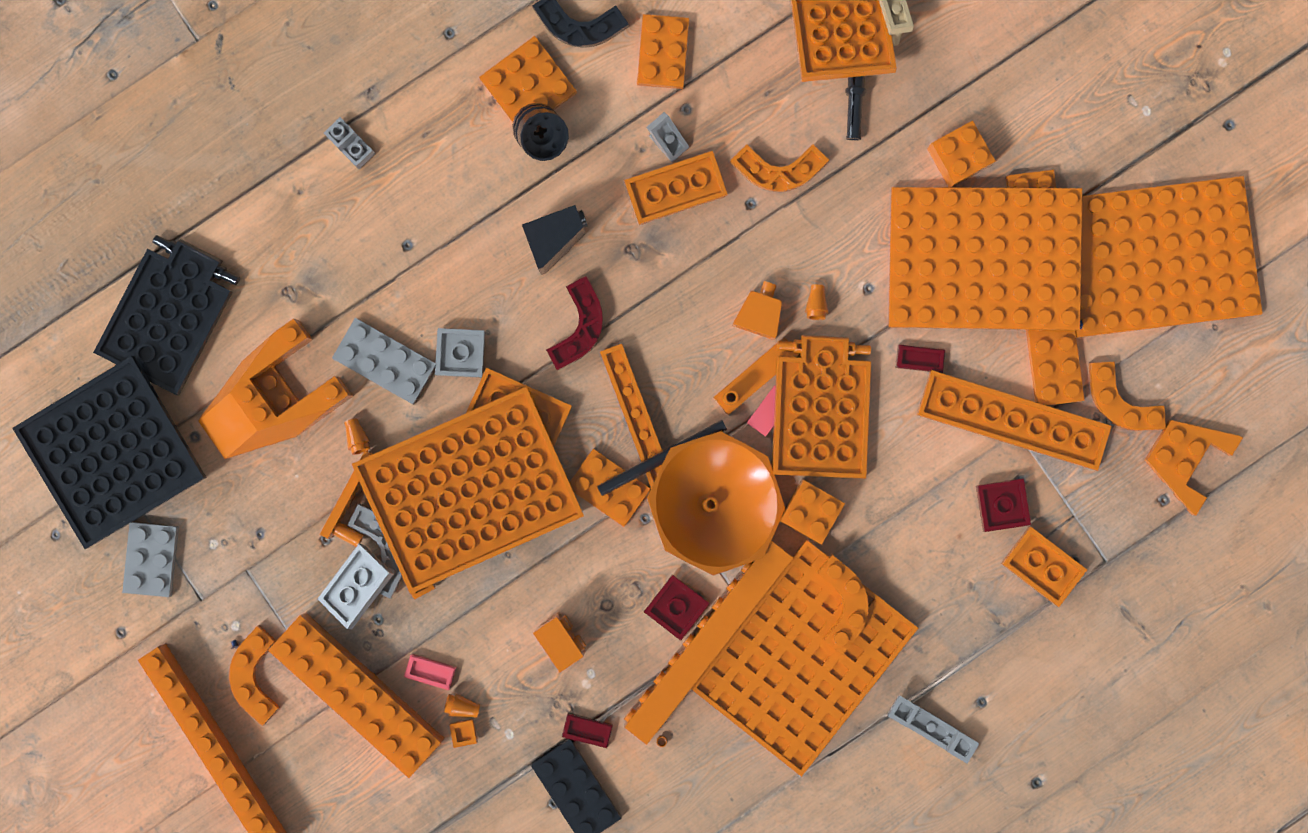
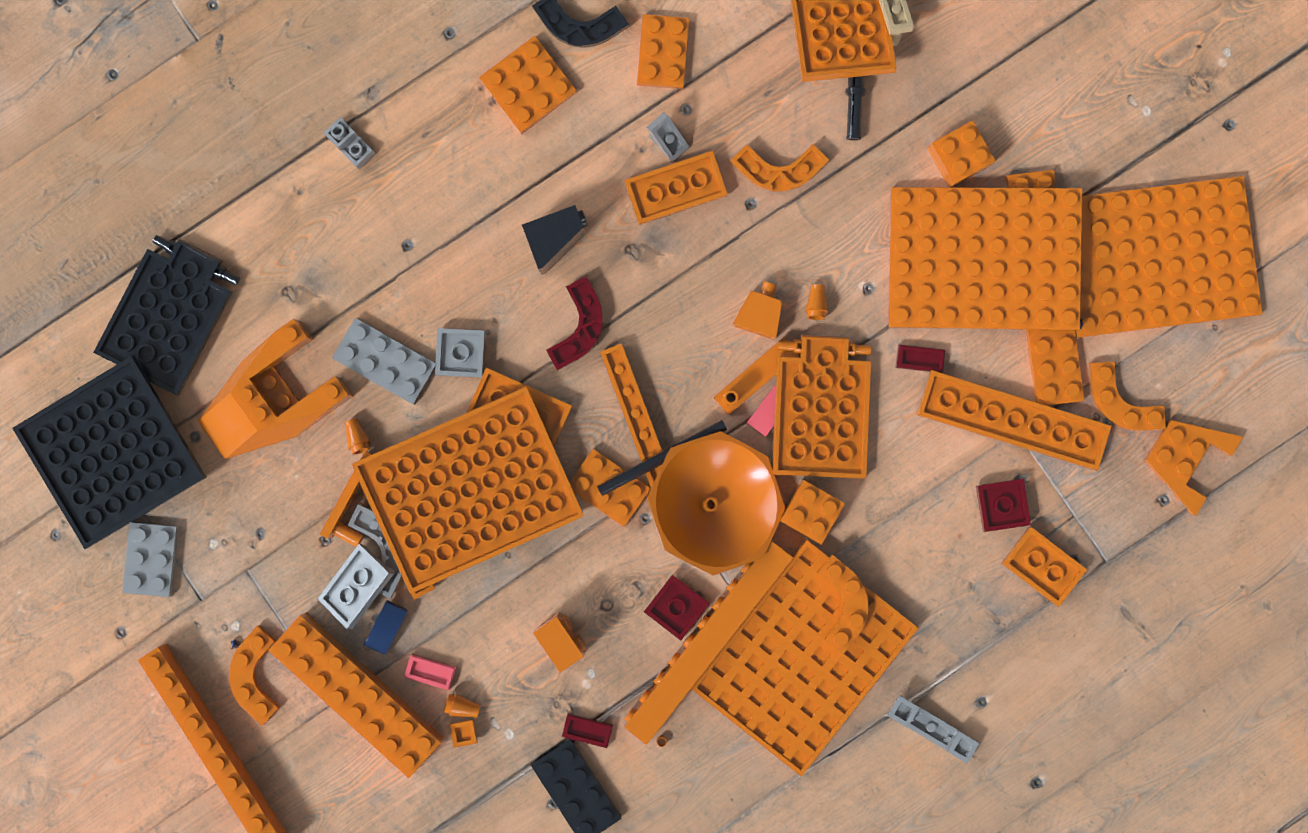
(385, 627): none -> dark blue slope
(552, 134): black wheel -> none

